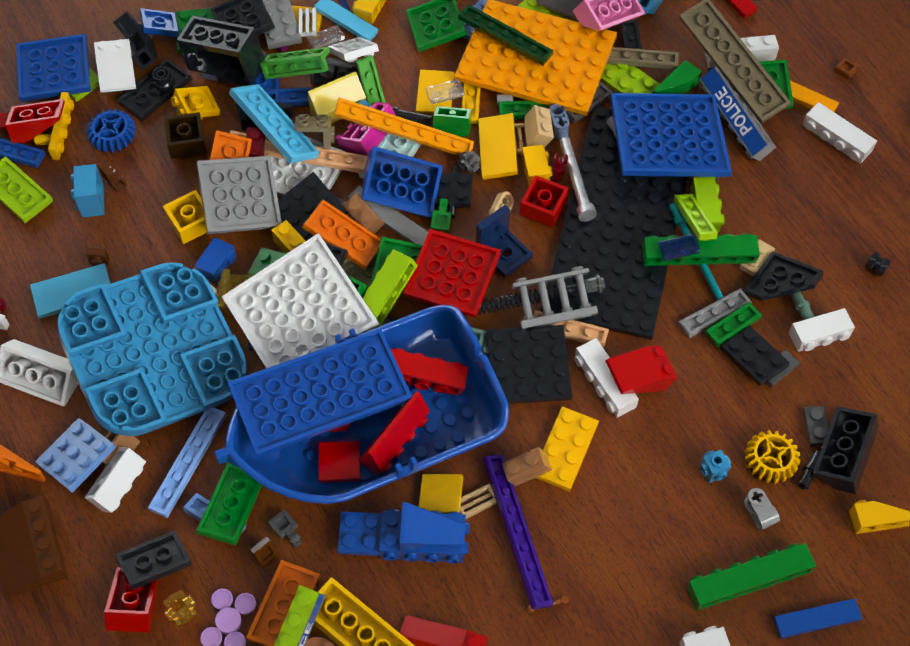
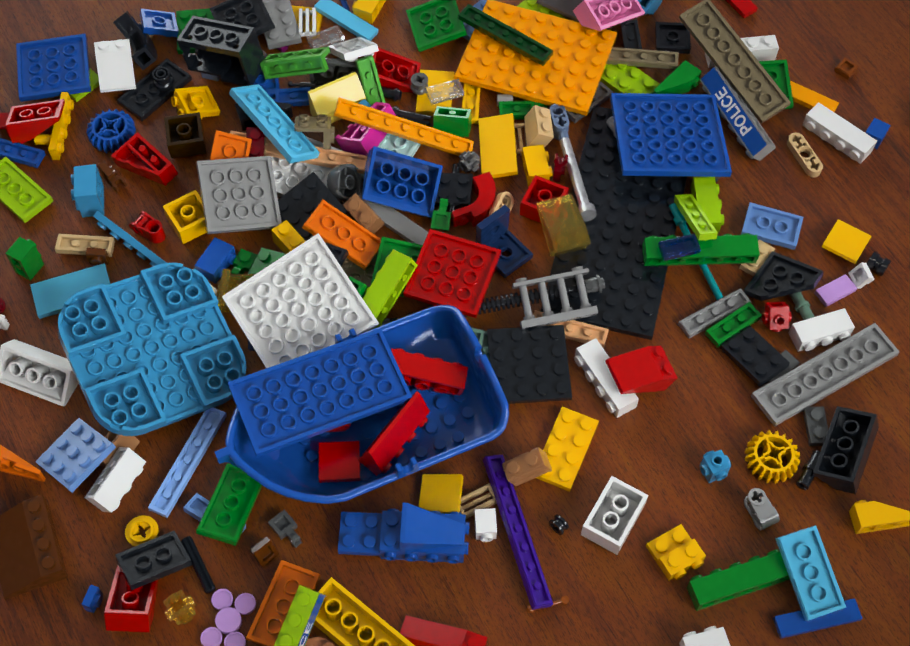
(25, 258): none -> green brick
(79, 243): none -> tan plate
(92, 599): none -> blue plate
(129, 241): none -> dark azure plate
(145, 160): none -> red wedge
(145, 522): none -> yellow gear
(148, 228): none -> red piece
(198, 564): none -> black axle
(243, 262): none -> green plate
(312, 85): none -> black piece
(344, 181): none -> dark grey cylinder
(394, 94): none -> black pin
(395, 70): none -> red slope
(419, 82): none -> dark grey wheel
(479, 210): none -> red arch
(485, 524): none -> white brick
(558, 524): none -> black bush
(563, 225): none -> clear yellow slope
(614, 515): none -> white brick
(672, 37): none -> black plate
(676, 553): none -> yellow plate
(773, 225): none -> medium blue plate
(776, 316): none -> red brick
(804, 147): none -> tan beam
(810, 573): none -> medium azure tile
(824, 374): none -> light grey plate
(835, 290): none -> lavender tile
(846, 241): none -> yellow slope
(861, 275): none -> white tile
(878, 131): none -> blue panel

